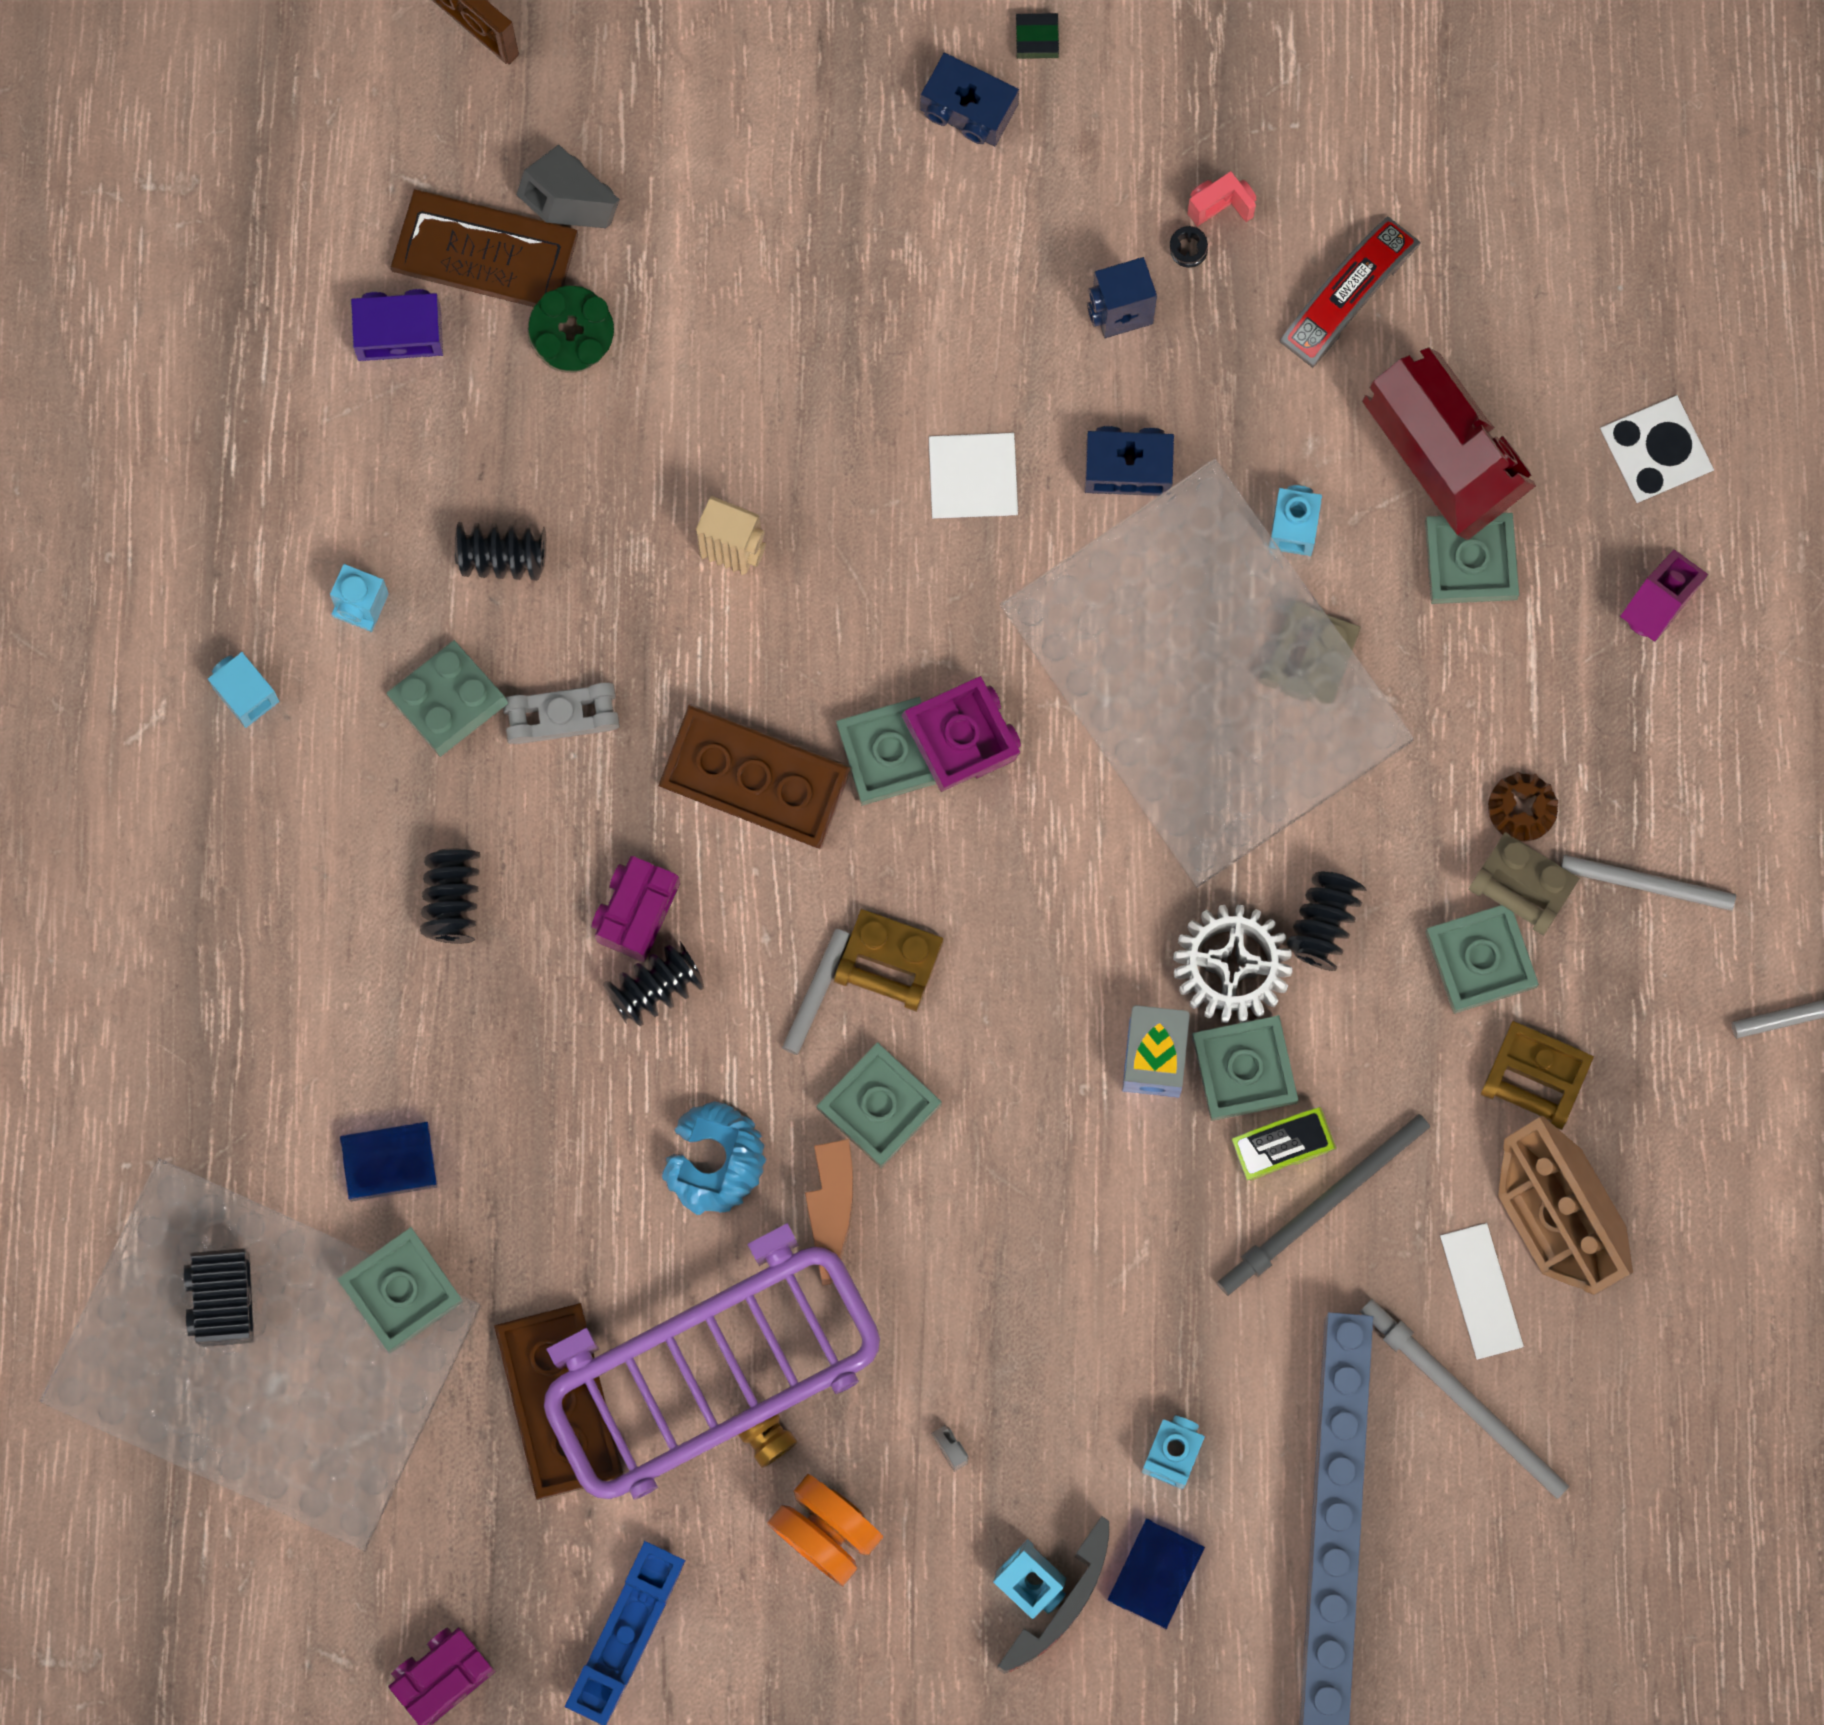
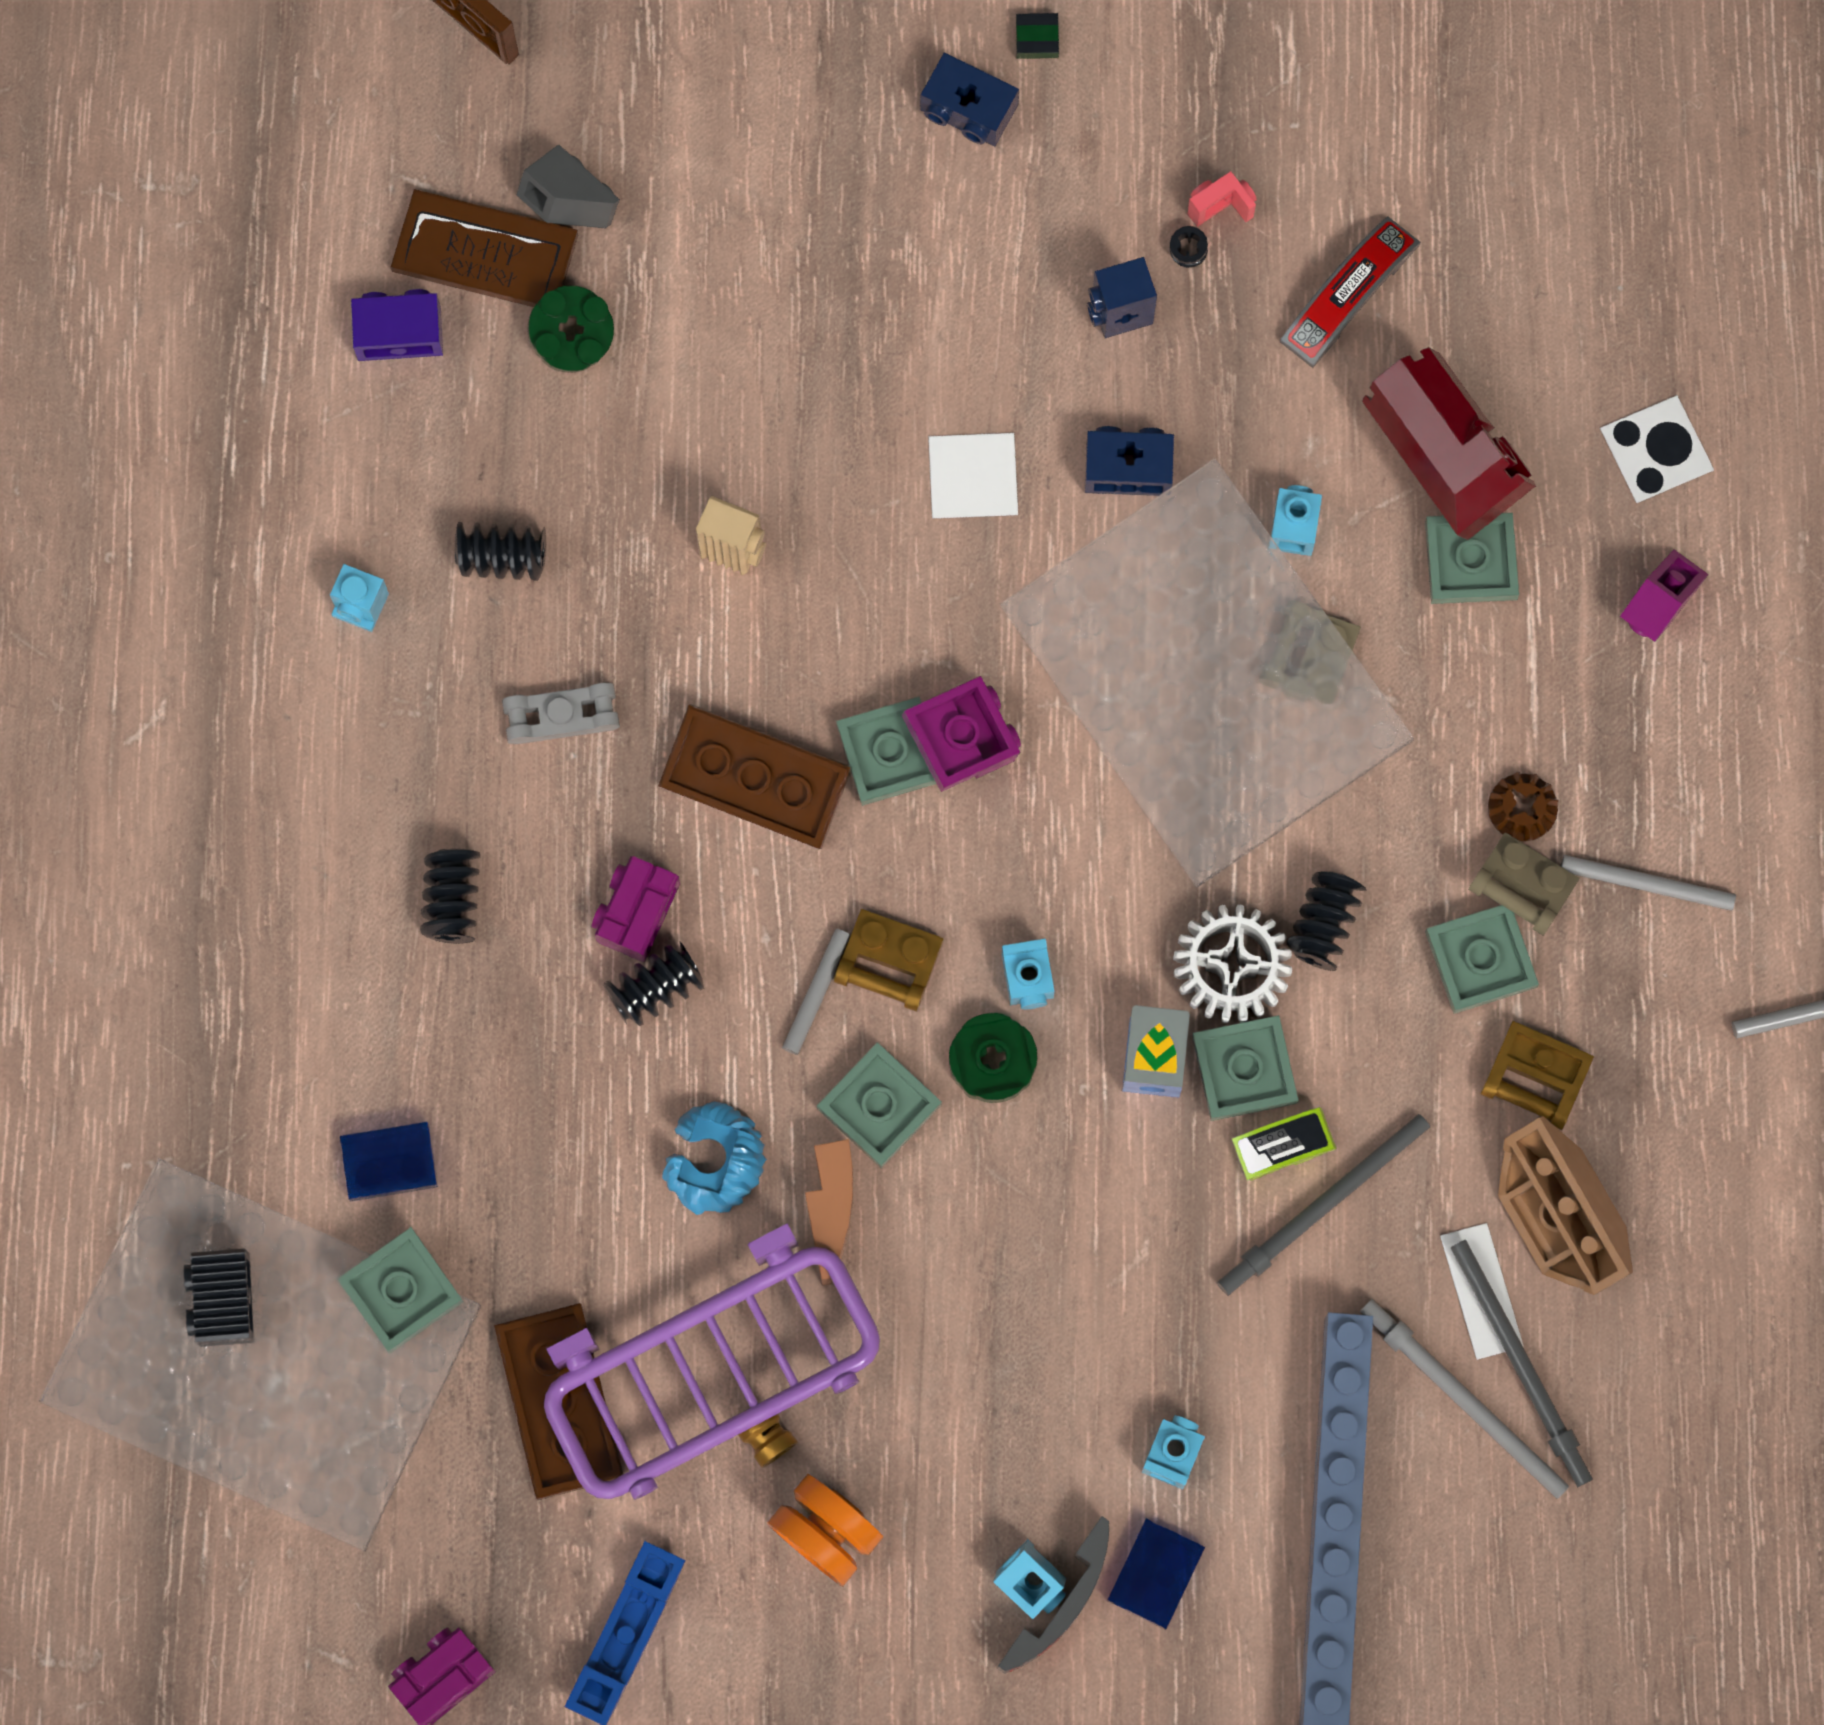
(242, 688): medium azure brick -> none
(447, 698): sand green plate -> none
(951, 1448): light grey tile -> none
(979, 1079): none -> dark green plate
(1024, 955): none -> medium azure brick
(1562, 1441): none -> dark grey bar

